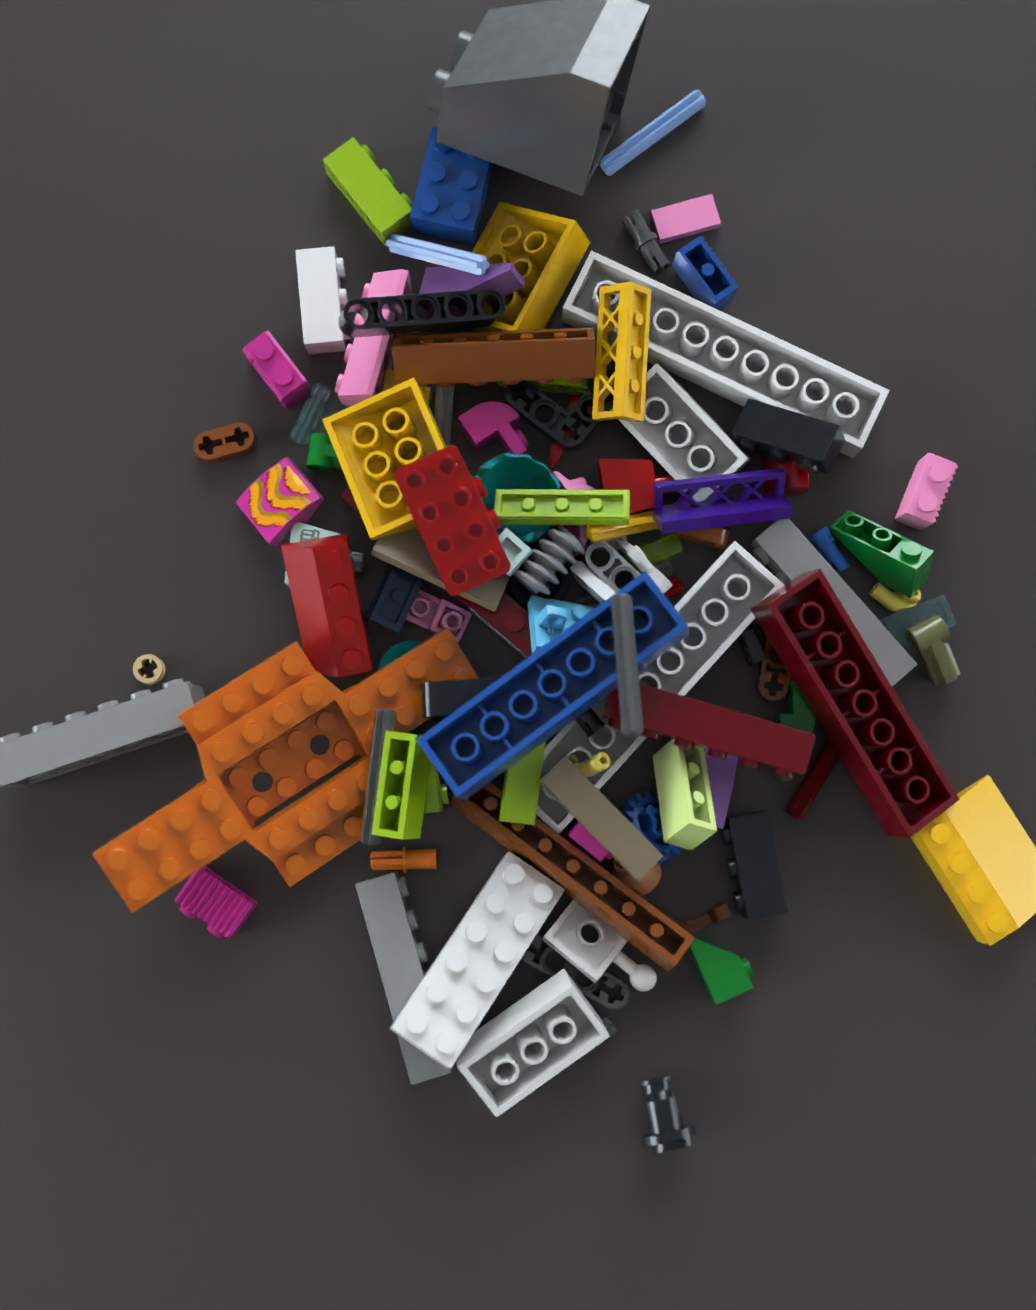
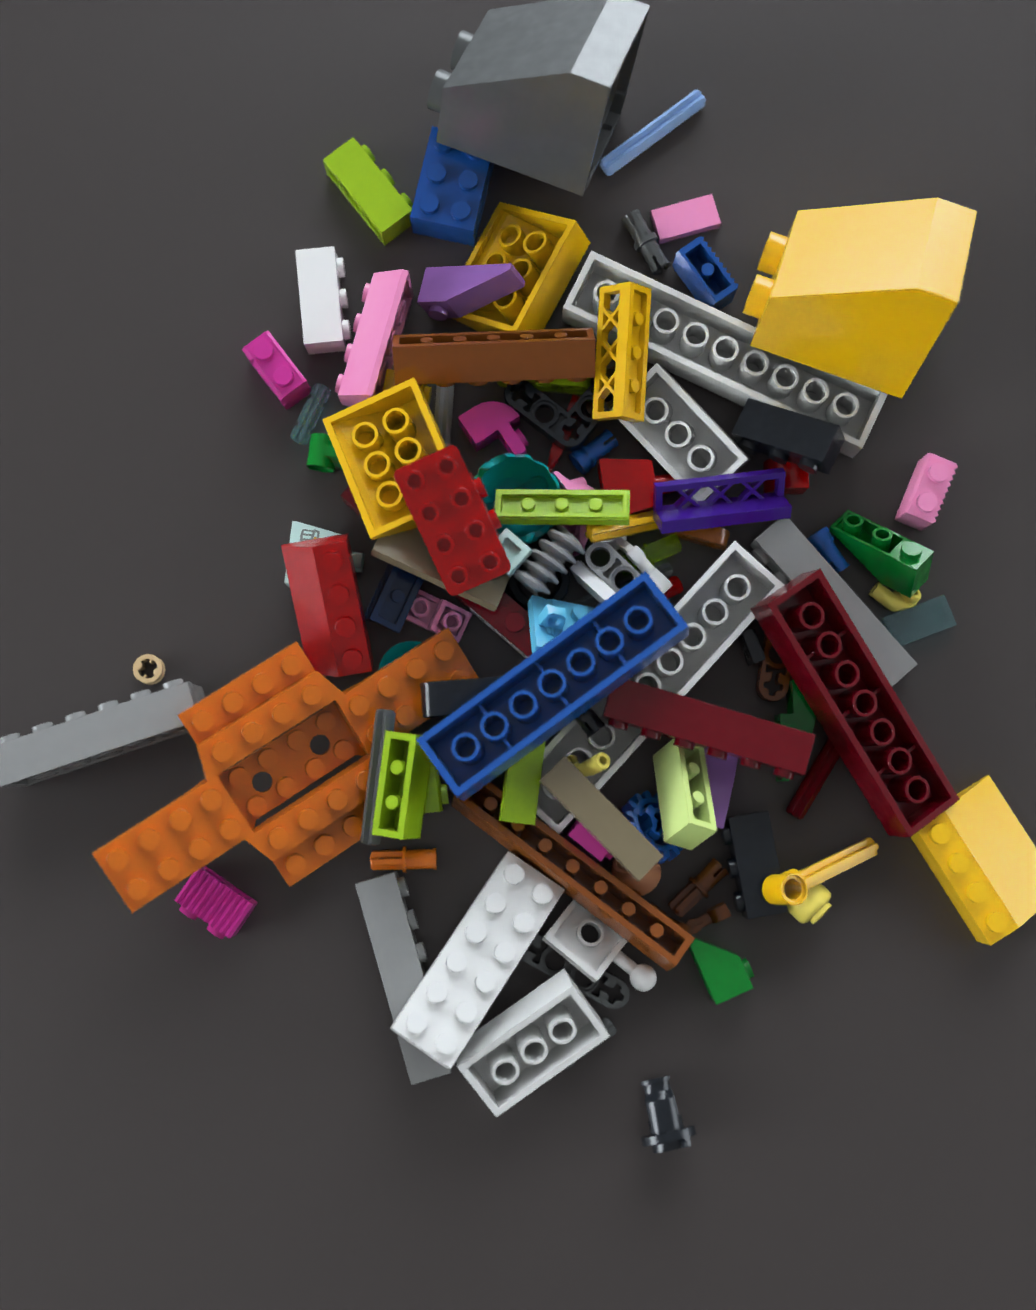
(223, 435): dark orange beam -> none
(279, 500): slope -> none
(408, 321): black beam -> none
(438, 254): light blue axle -> none
(587, 456): none -> blue pin
(626, 665): dark grey axle -> none
(697, 888): none -> reddish brown axle
(799, 882): none -> yellow axle
(813, 907): none -> light yellow head
(862, 288): none -> yellow slope
(930, 642): olive piece -> none

